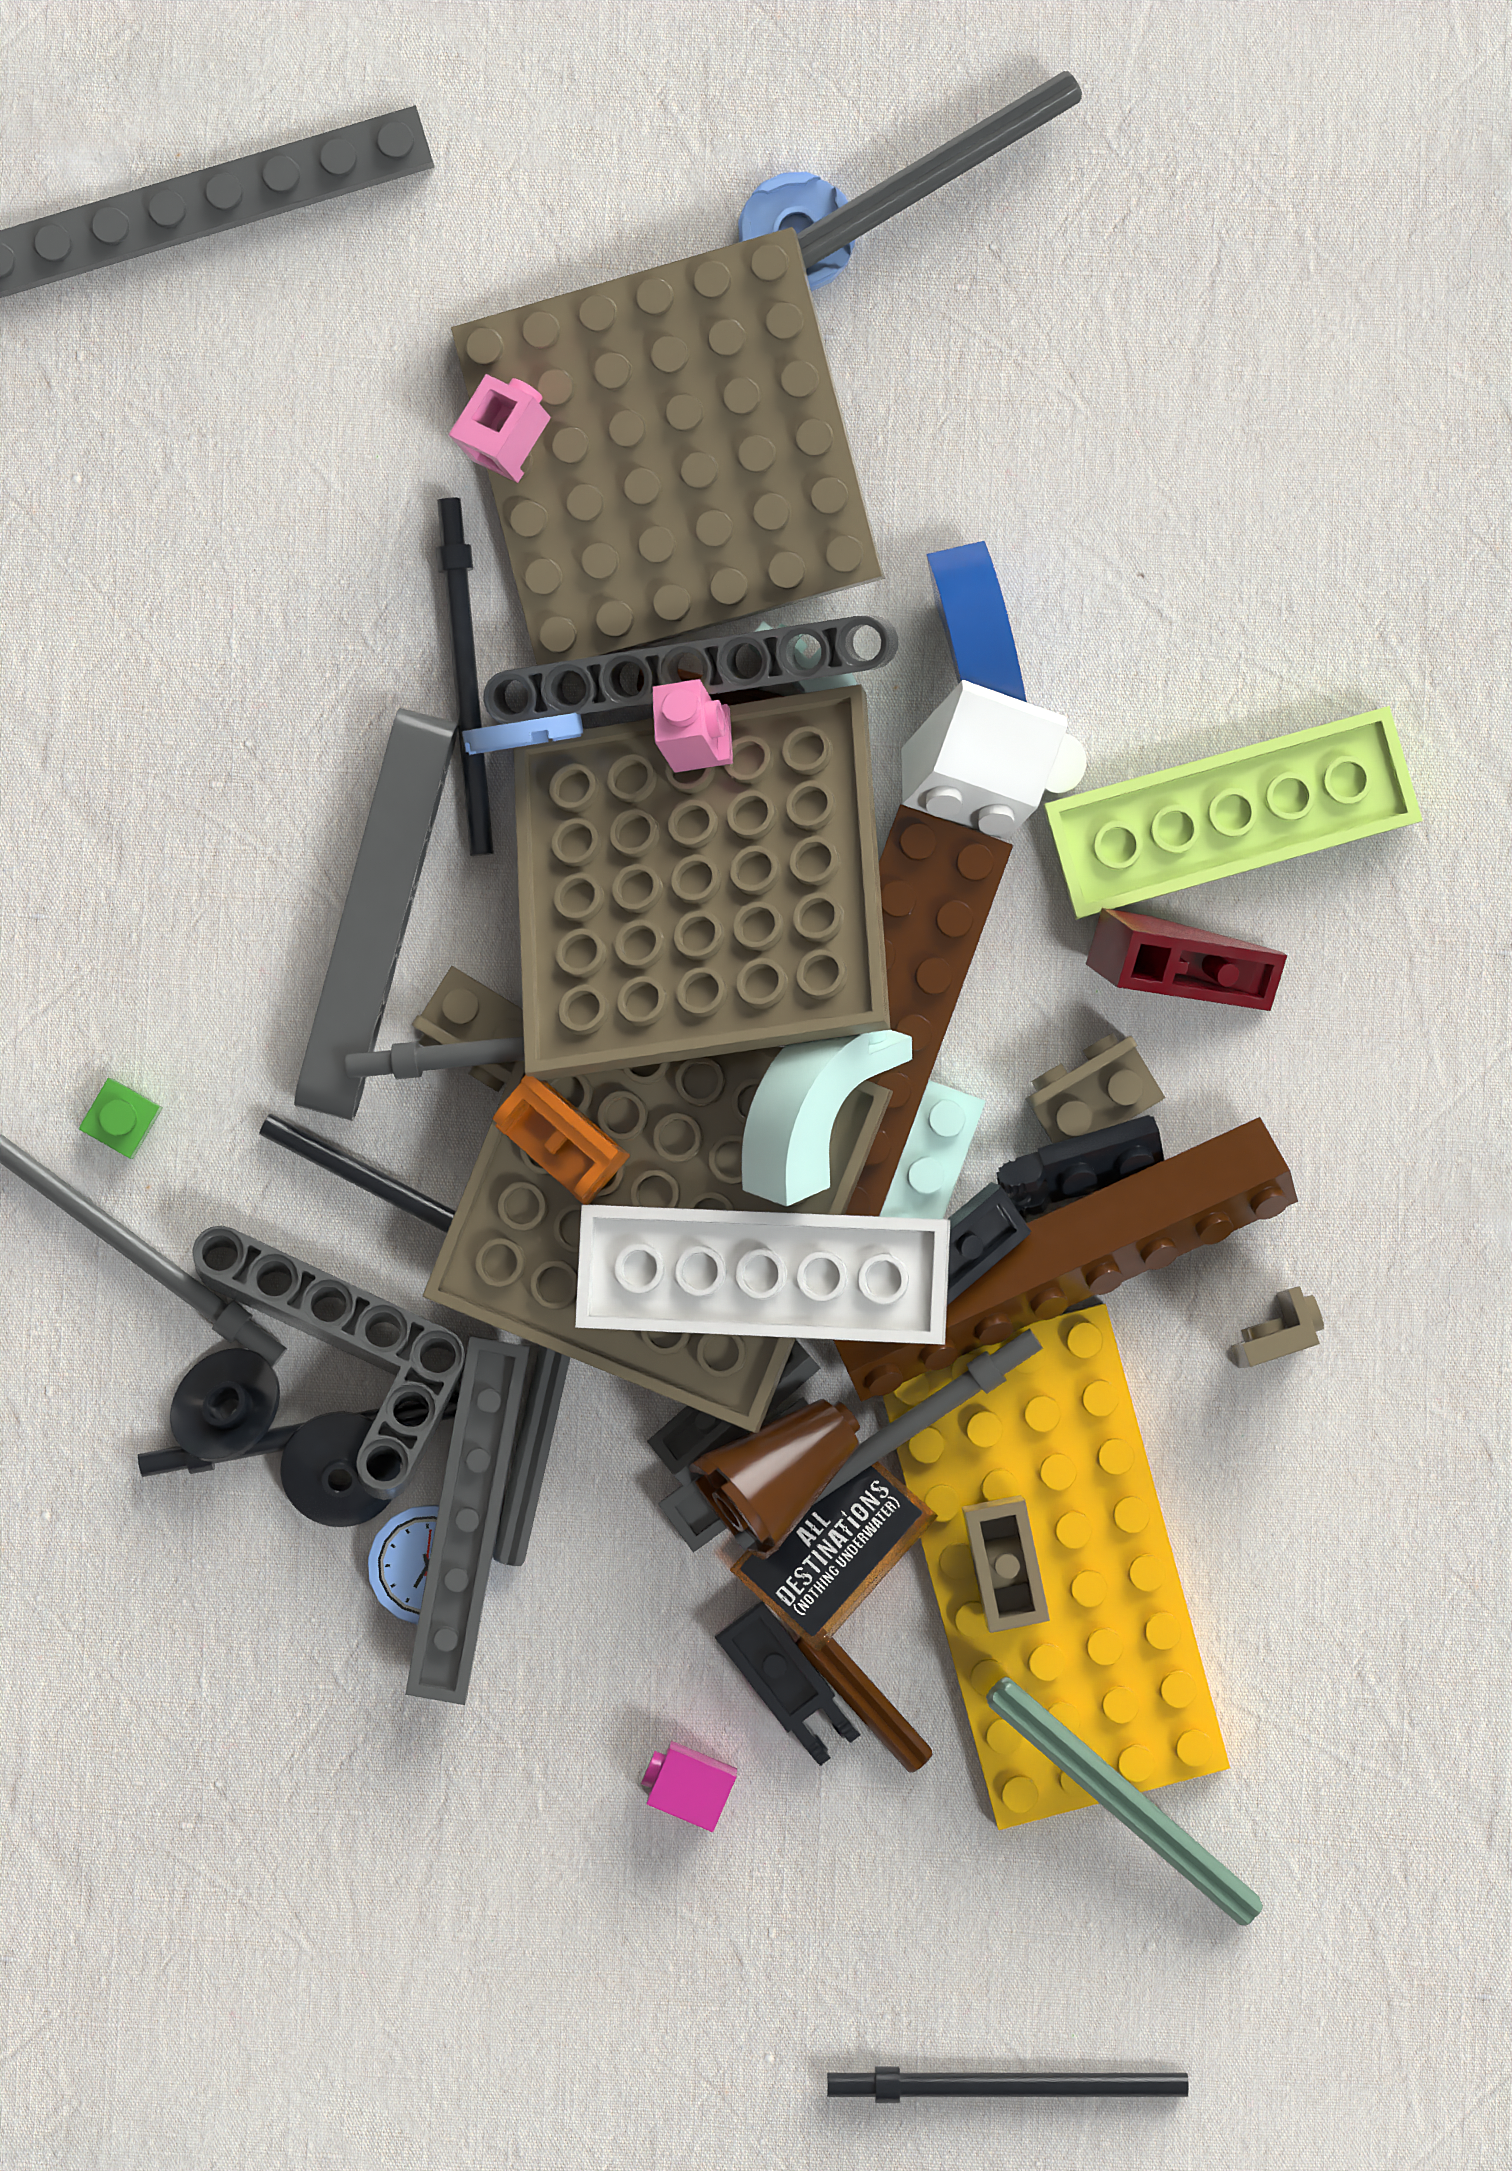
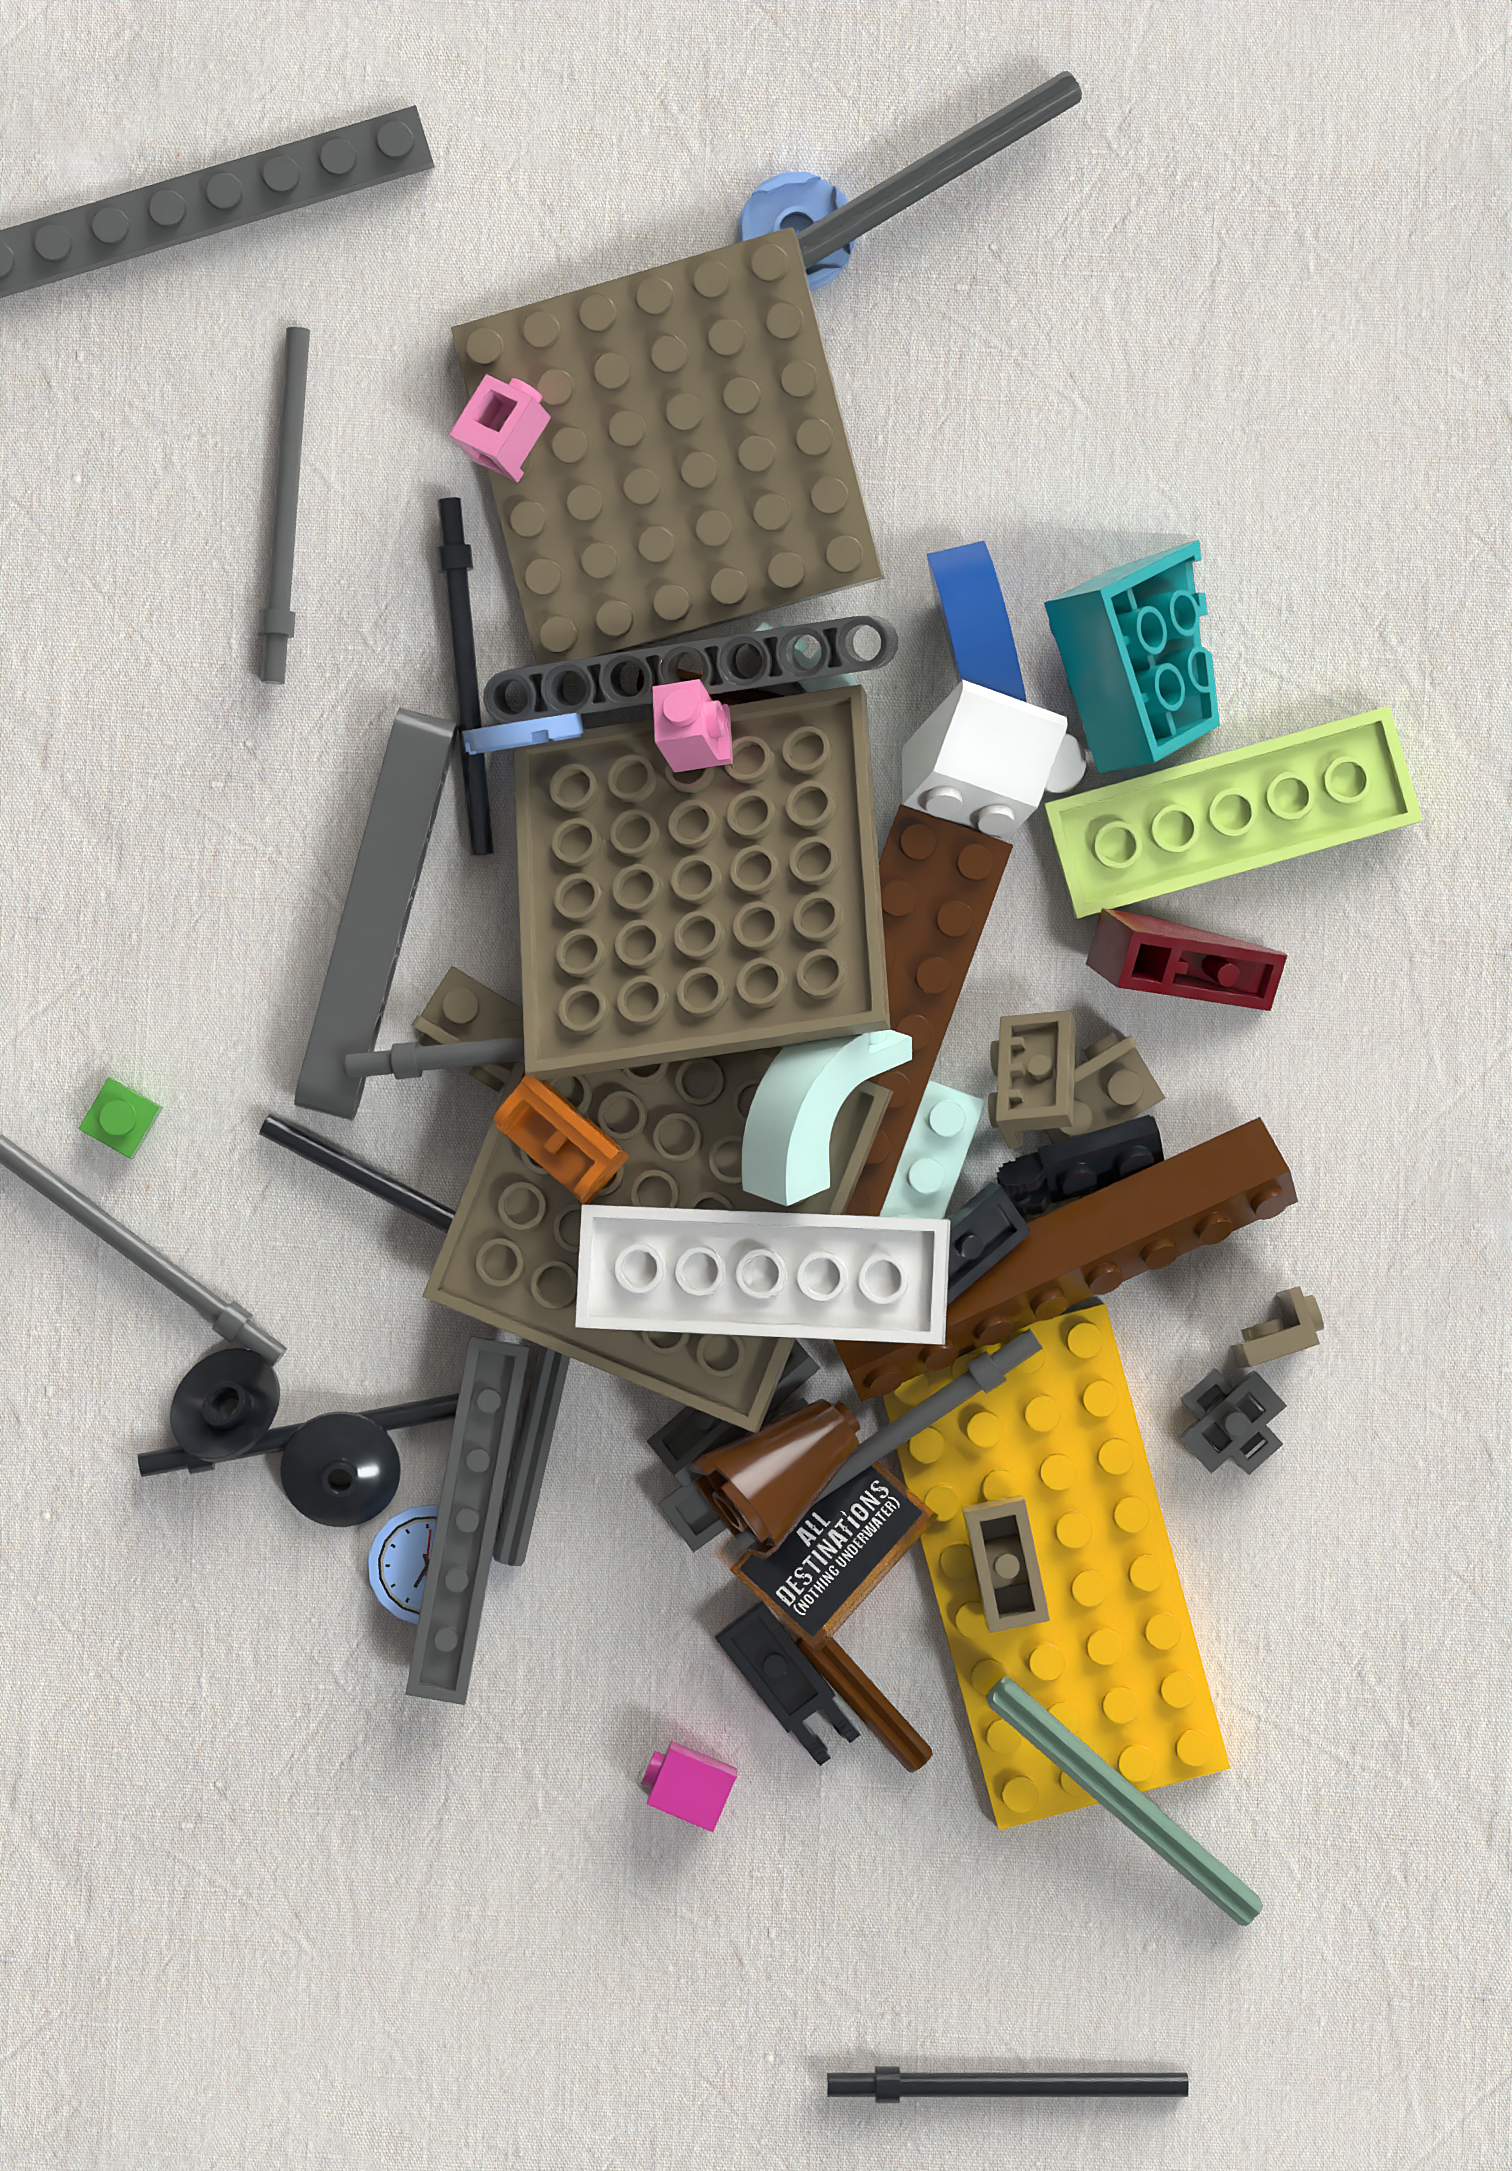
(277, 620): none -> dark grey bar
(349, 1335): dark grey beam -> none
(1033, 1074): none -> dark tan bracket
(1138, 658): none -> teal wedge
(1232, 1422): none -> dark grey piece

